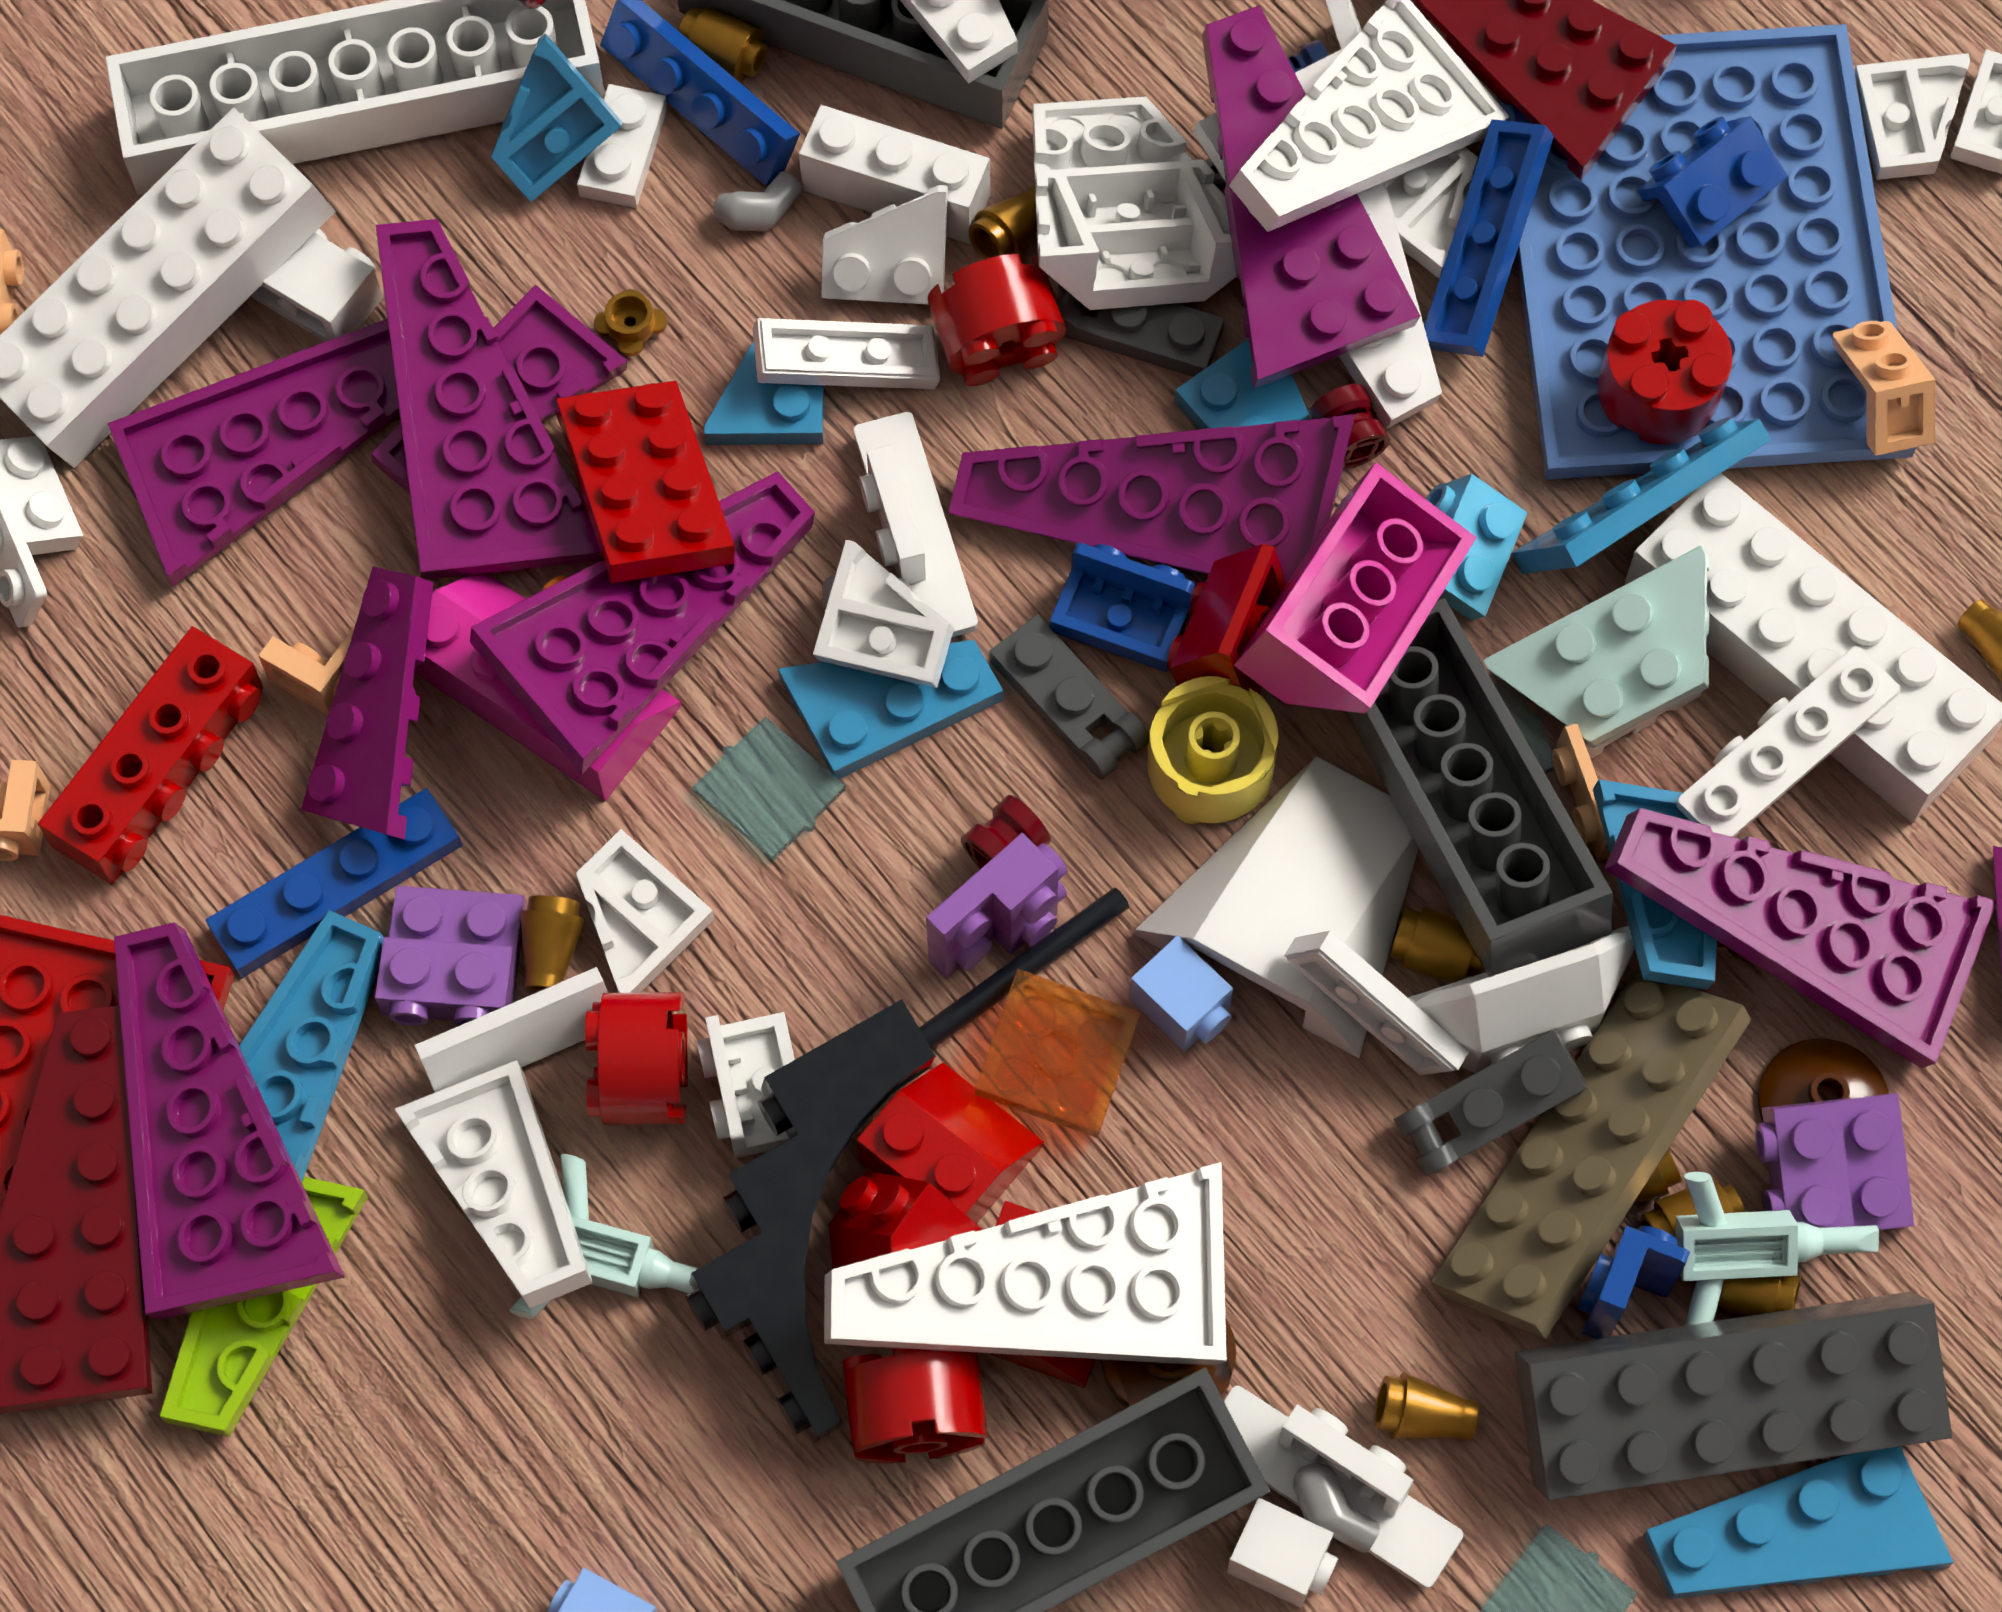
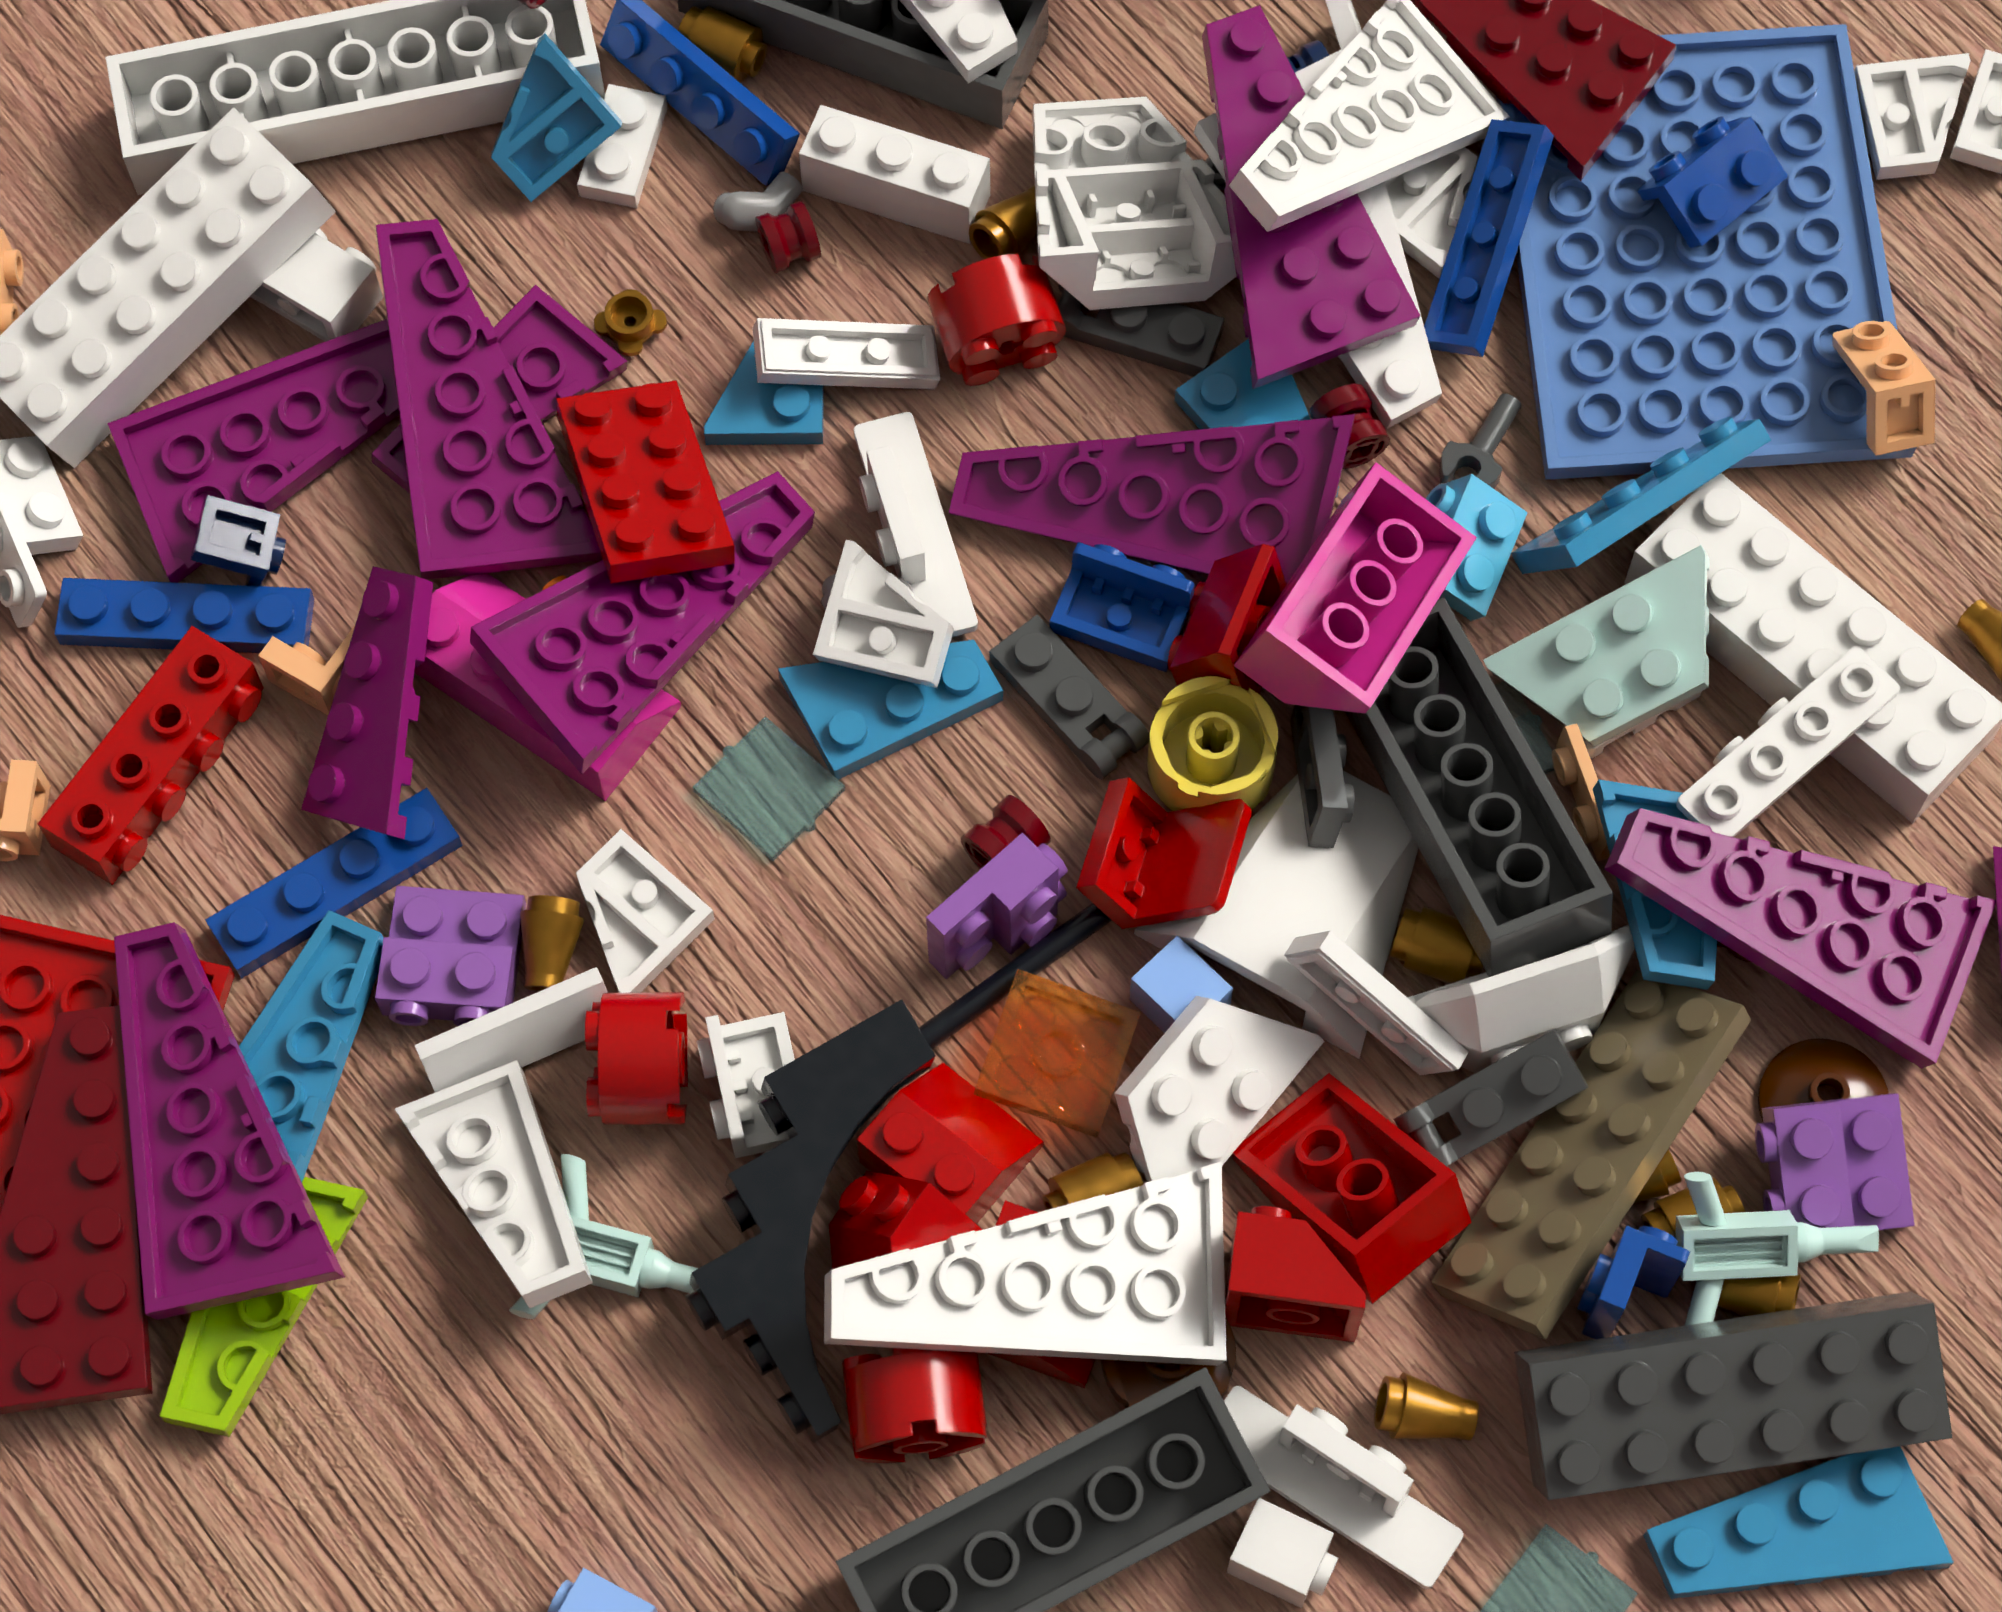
(162, 613): none -> blue plate
(238, 539): none -> bracket
(788, 237): none -> dark red wheel
(891, 254): white wing -> none
(1091, 1179): none -> pearl gold brick
(1159, 863): none -> red bracket
(1208, 1086): none -> white wing
(1289, 1280): none -> red slope
(1320, 768): none -> dark grey plate
(1326, 1506): light grey arm -> none
(1357, 1184): none -> red slope
(1479, 451): none -> dark grey bar
(1665, 370): red brick -> none

